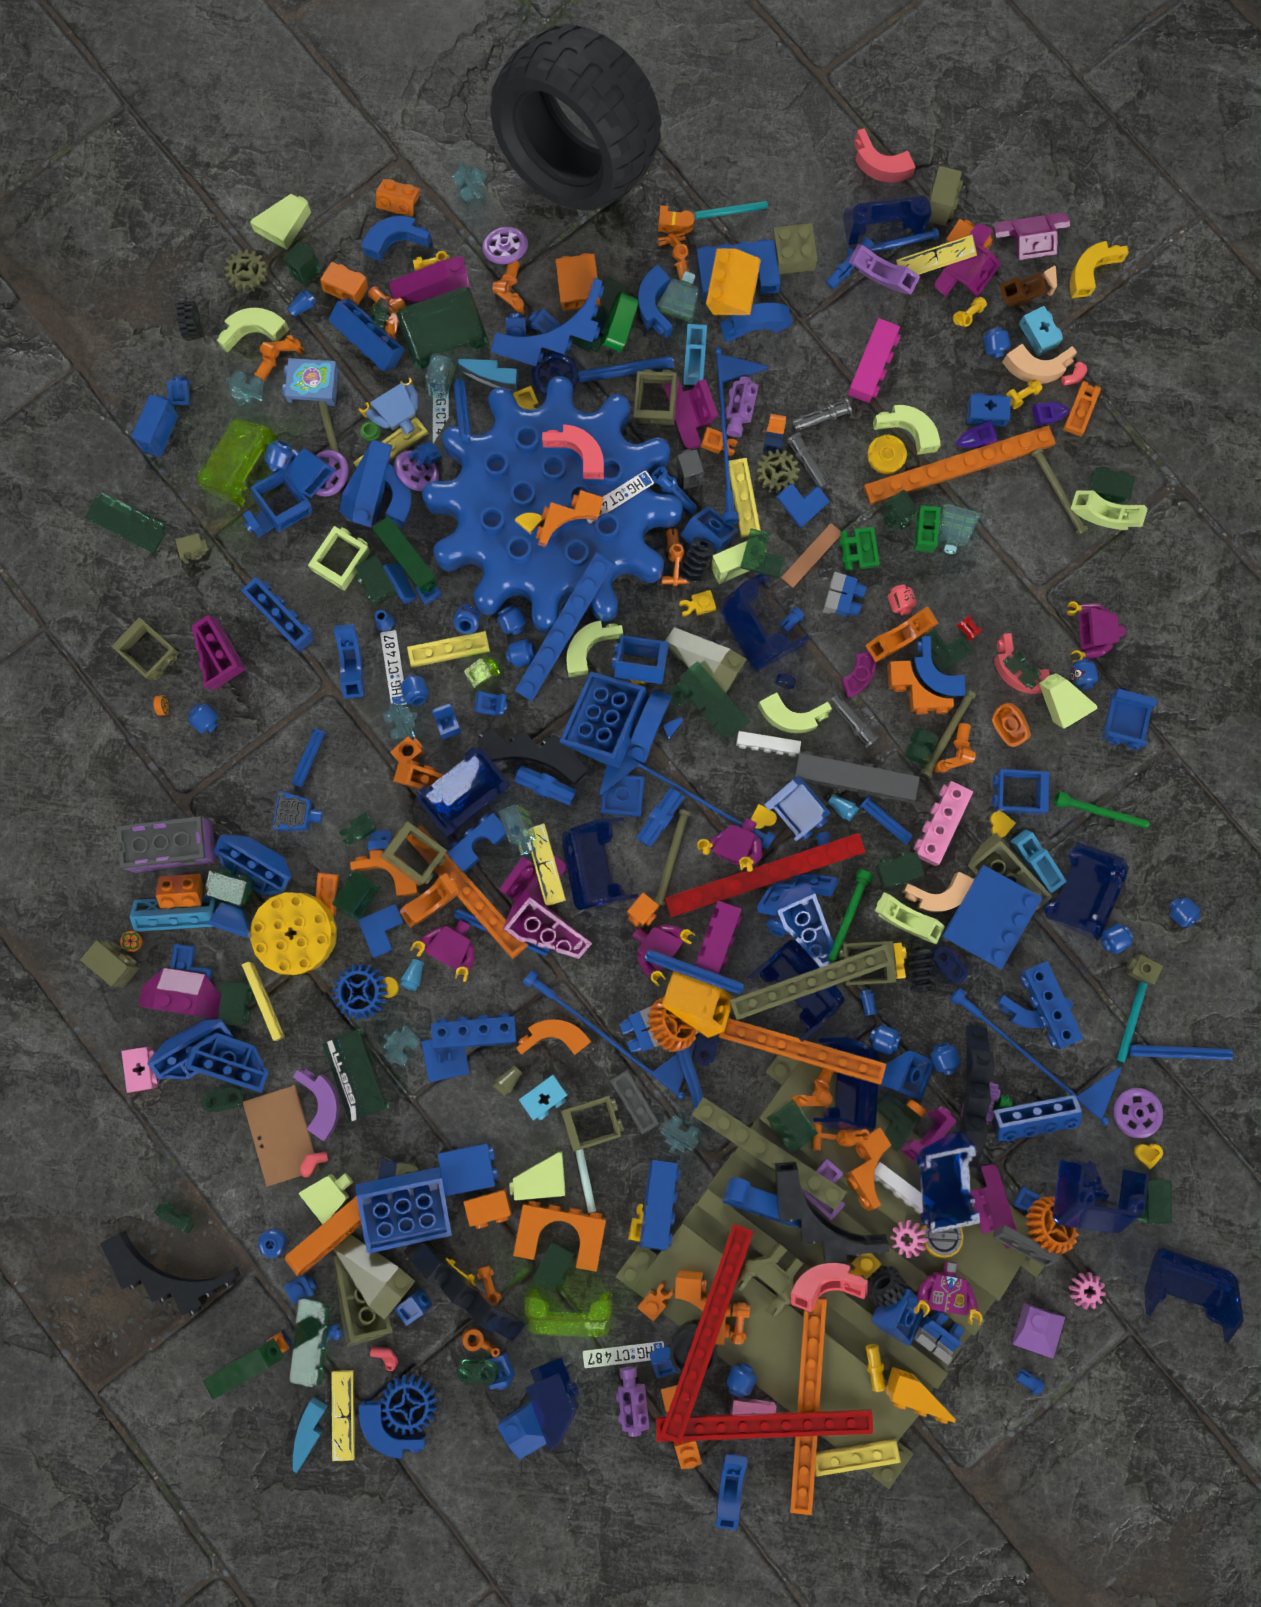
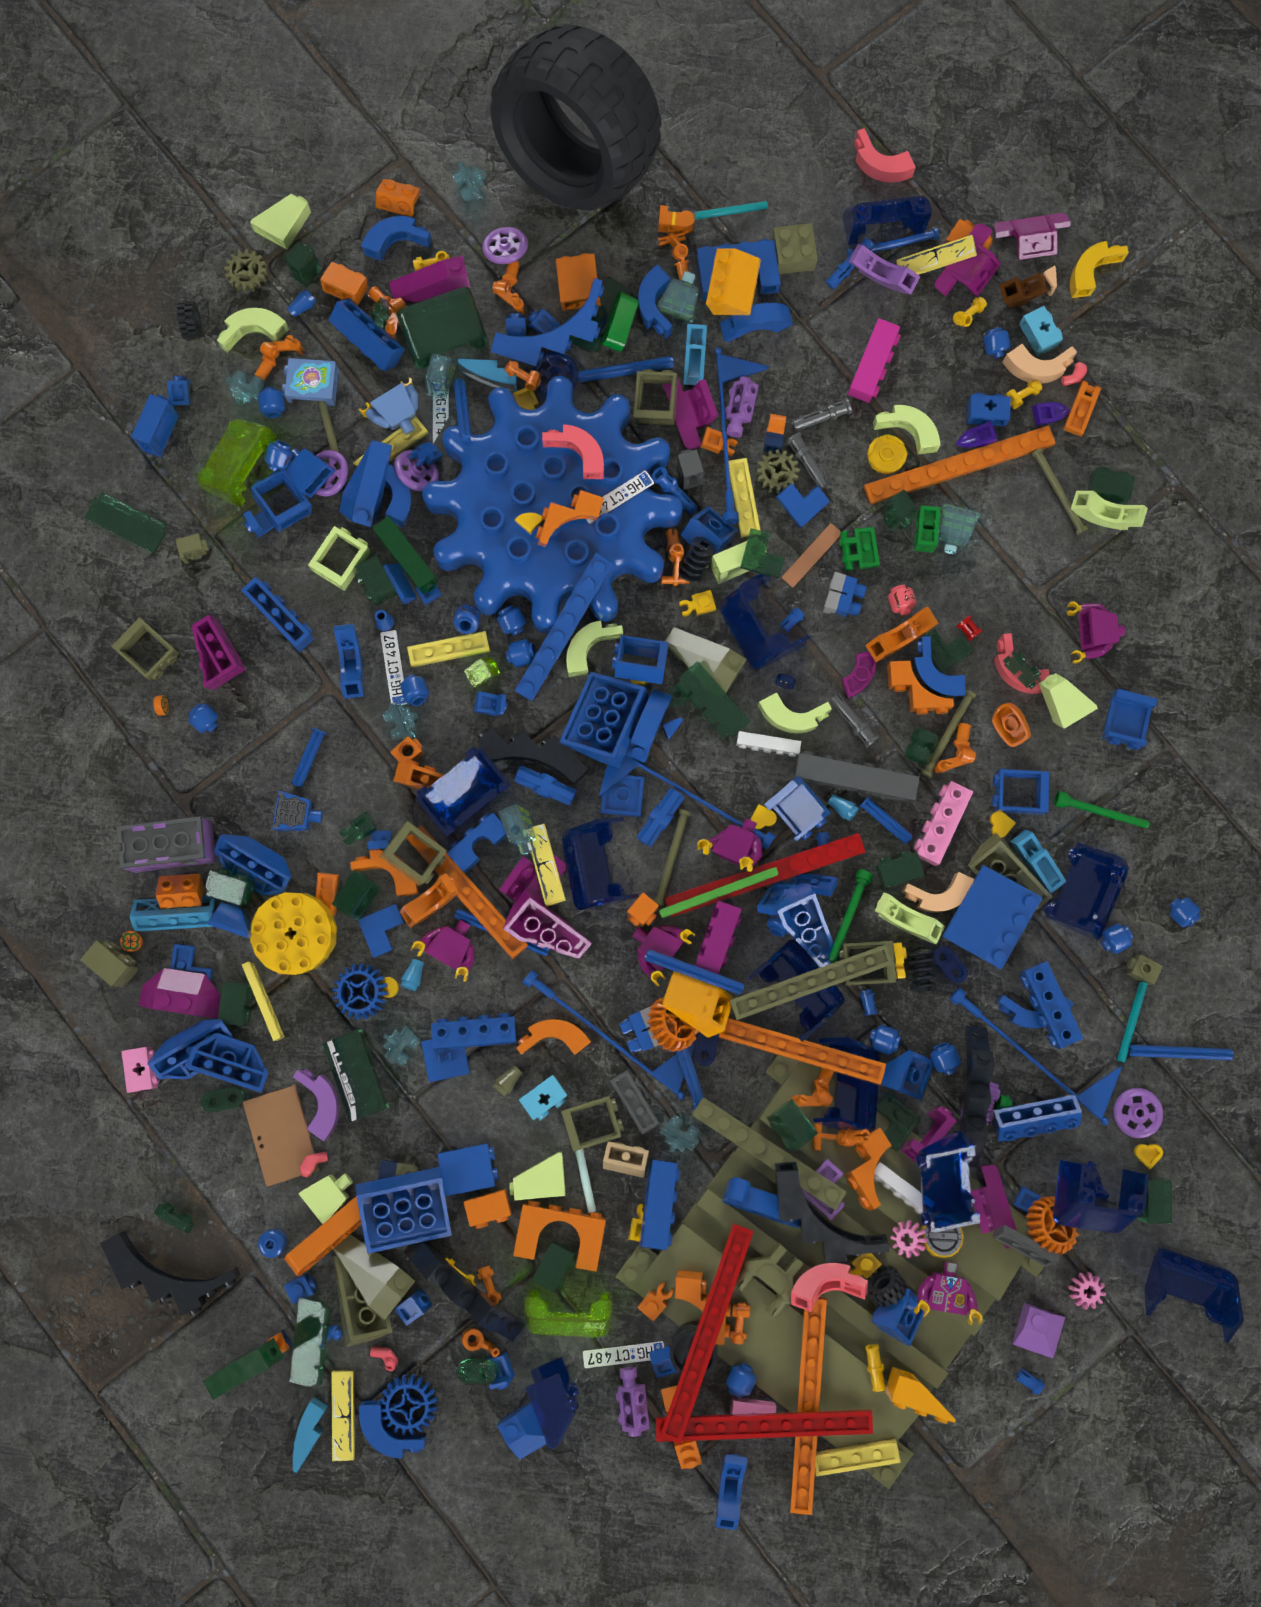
(271, 402): none -> blue head
(370, 431): bright green plate -> none
(446, 721): blue bracket -> none
(532, 379): none -> orange bar
(625, 1159): none -> tan brick
(719, 892): none -> bright green tile
(916, 1108): orange tile -> none
(936, 1338): blue hips -> none
(944, 194): olive brick -> none
(1084, 674): blue head -> none

